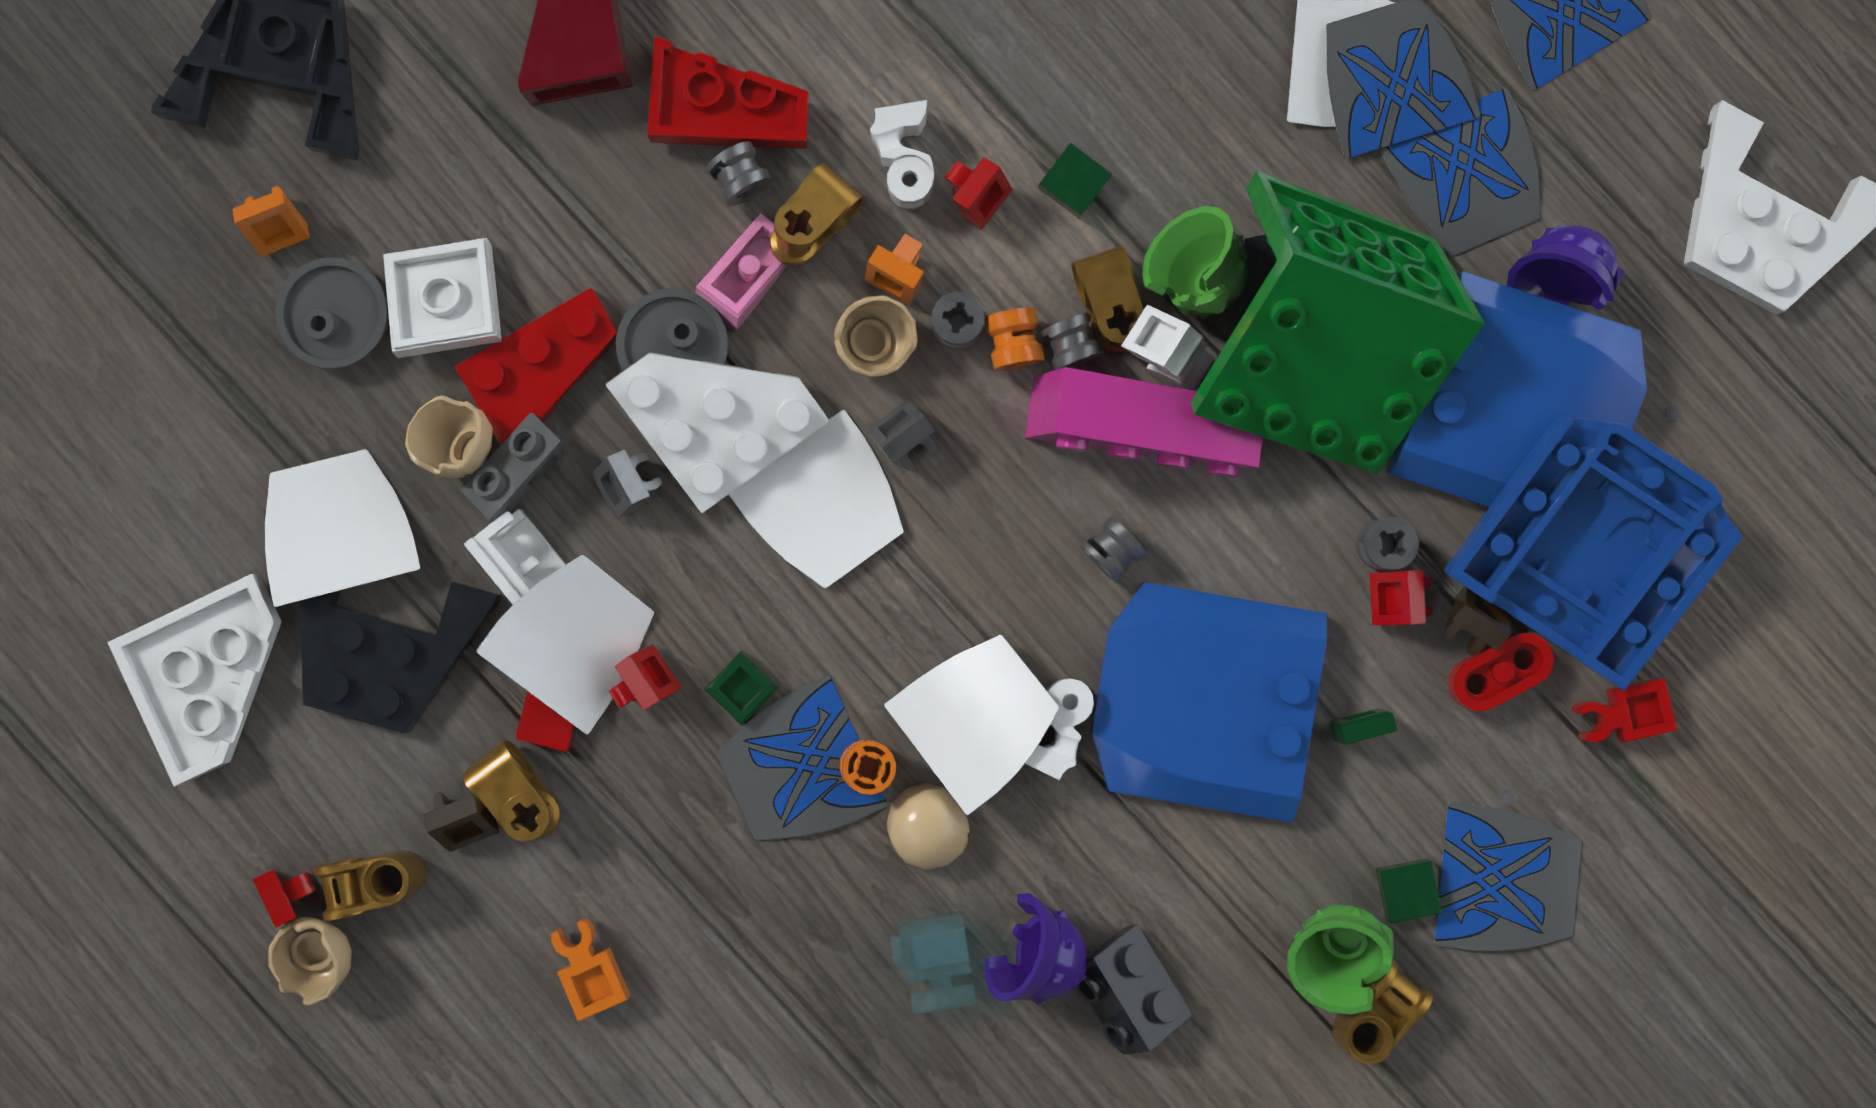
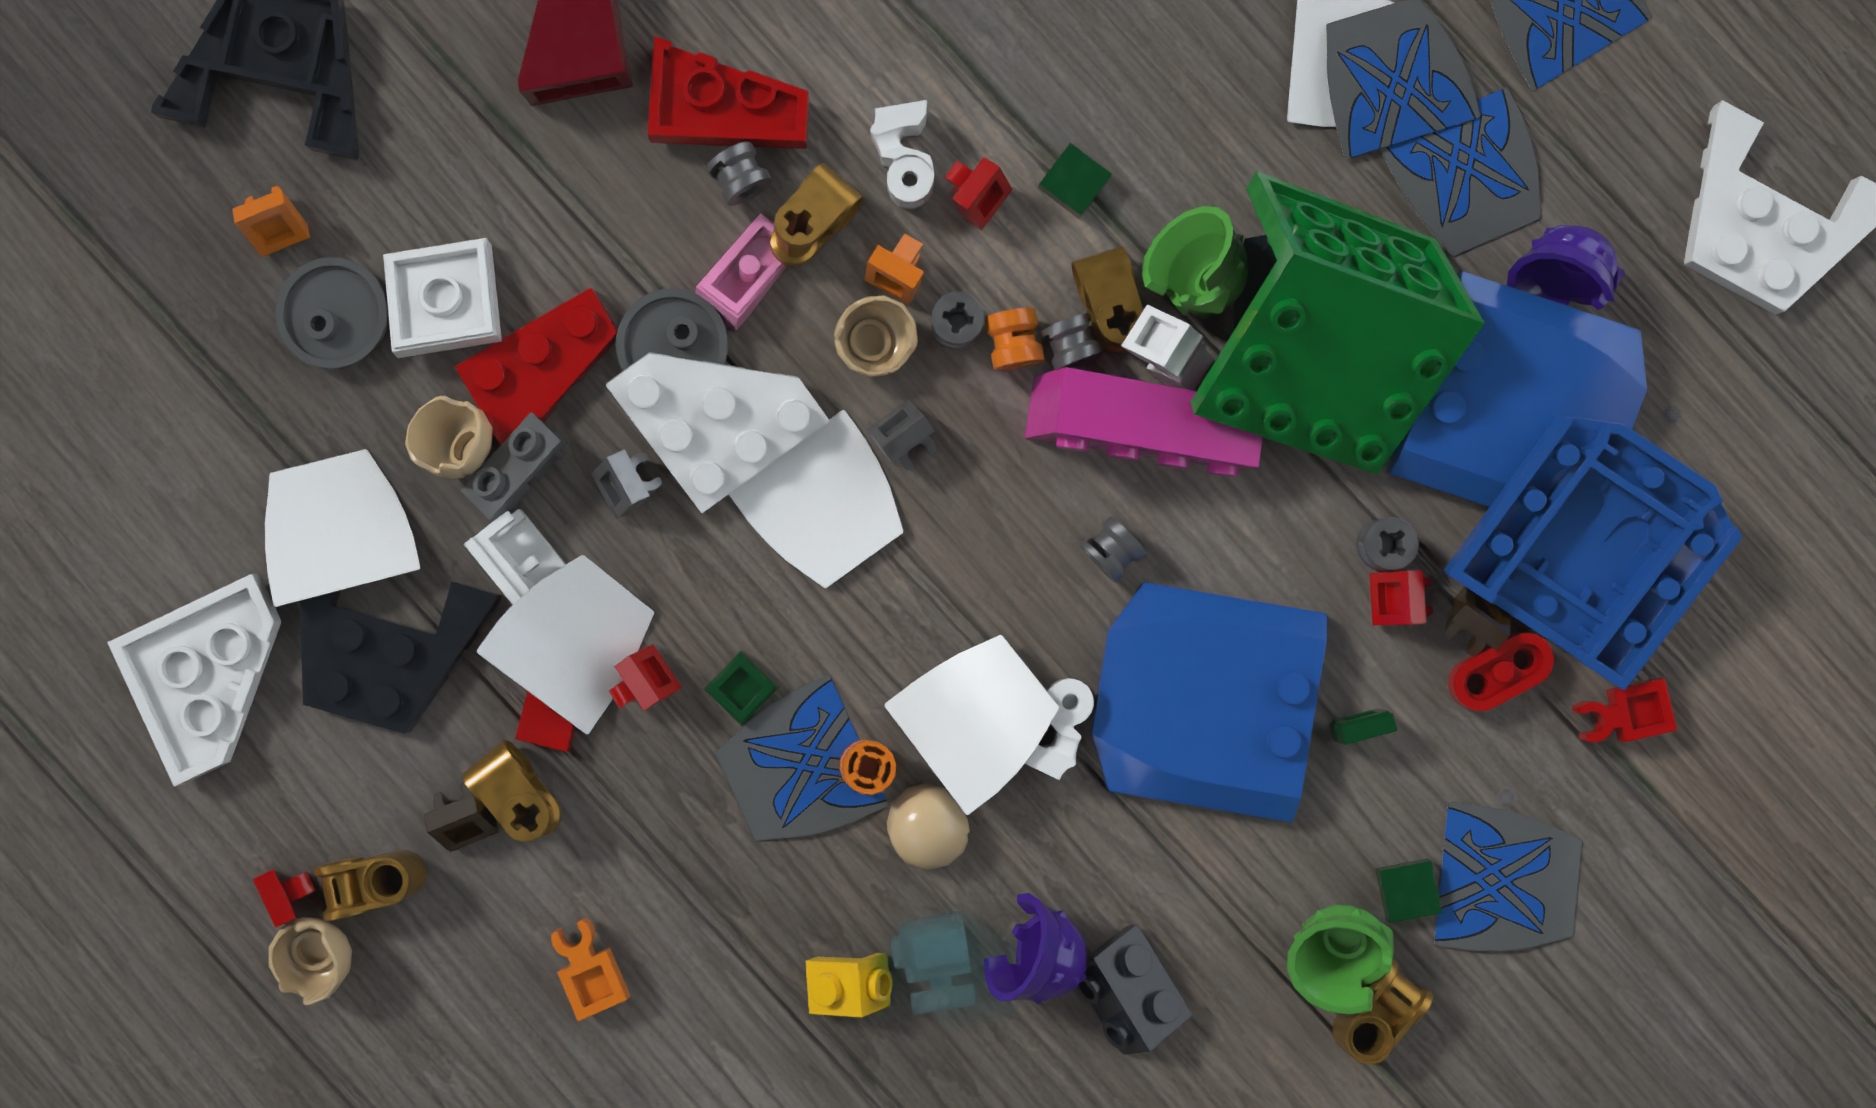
(848, 985): none -> yellow bracket

